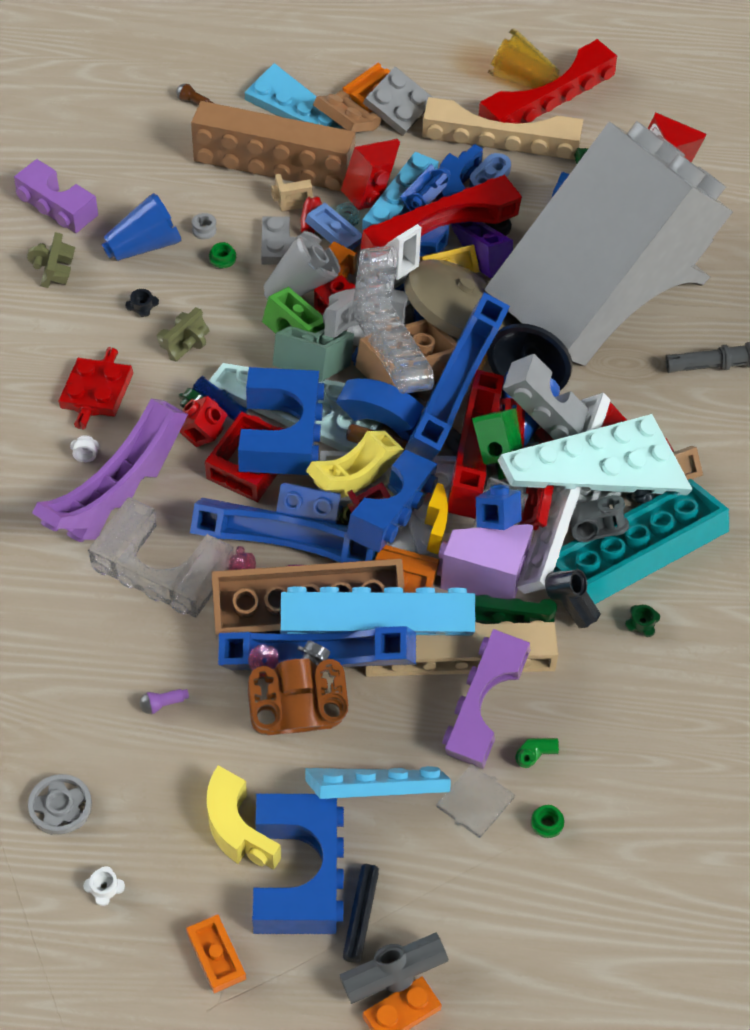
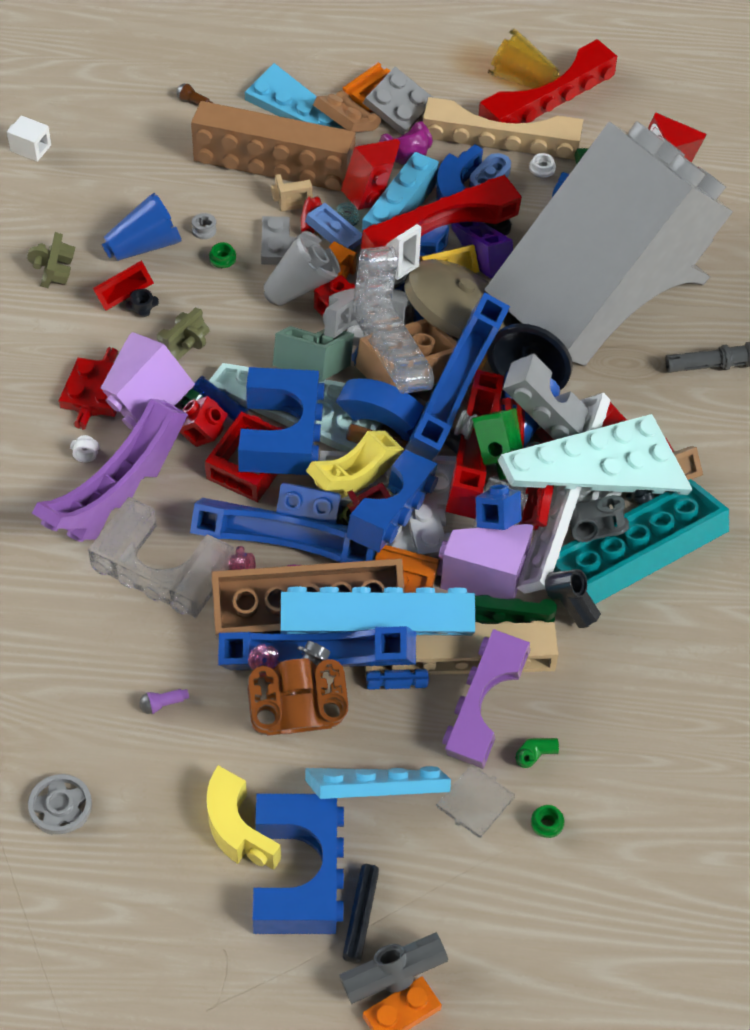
(29, 138): none -> white brick
(40, 188): medium lavender arch -> none
(103, 876): white plate -> none
(122, 285): none -> red slope
(144, 372): none -> lavender slope
(216, 953): orange plate -> none
(289, 309): bright green brick -> none
(397, 679): none -> blue axle
(415, 140): none -> magenta hair
(425, 187): blue hinge -> none
(437, 517): yellow slope -> none
(465, 425): none -> light grey bush
(542, 165): none -> white plate
(645, 613): dark green plate -> none

